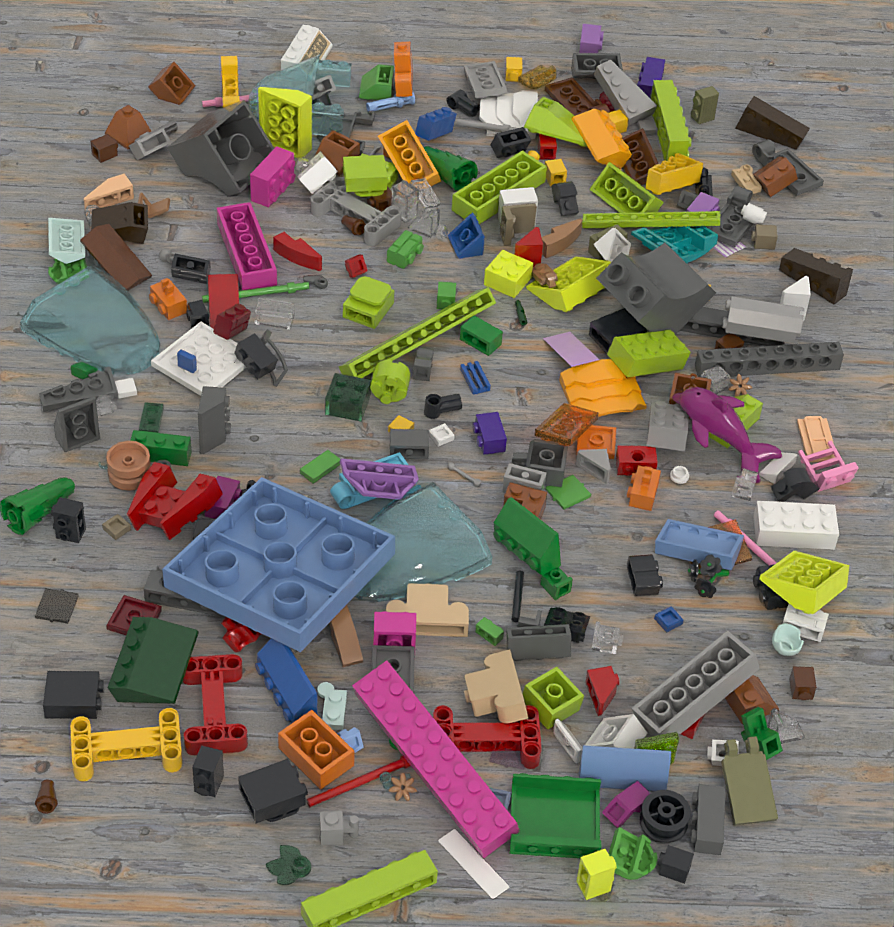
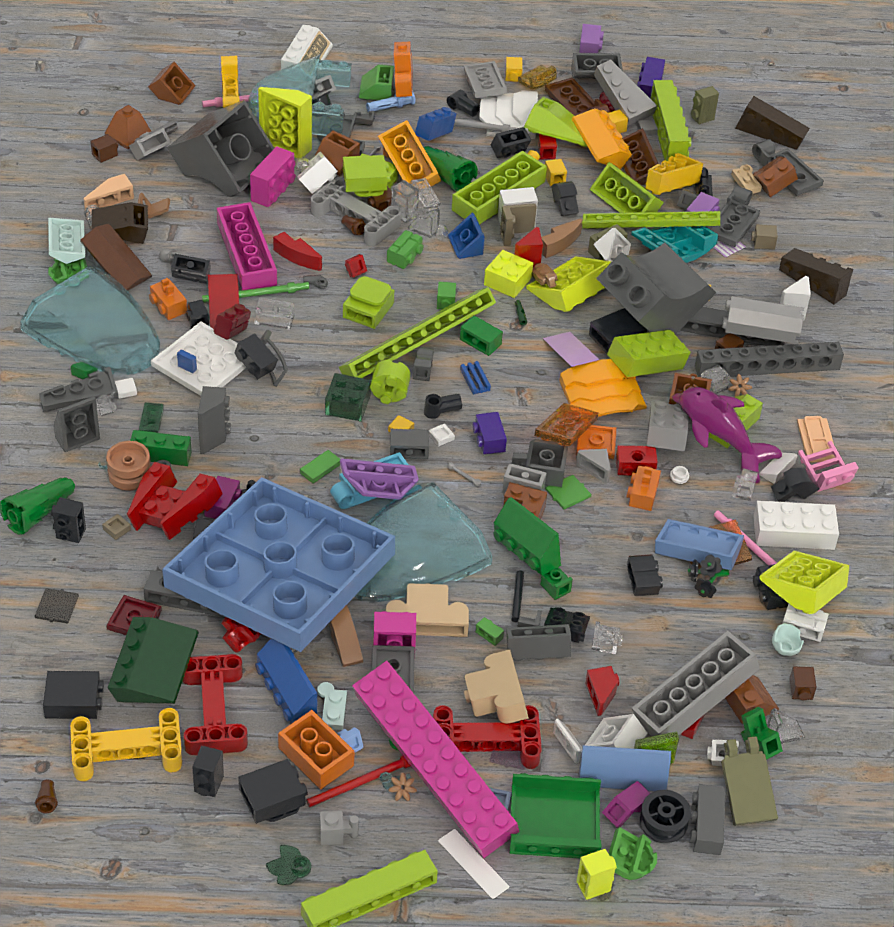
(553, 697): lime brick -> none
(668, 619): blue tile -> none
(675, 863): black brick -> none
(753, 214): white brick -> none

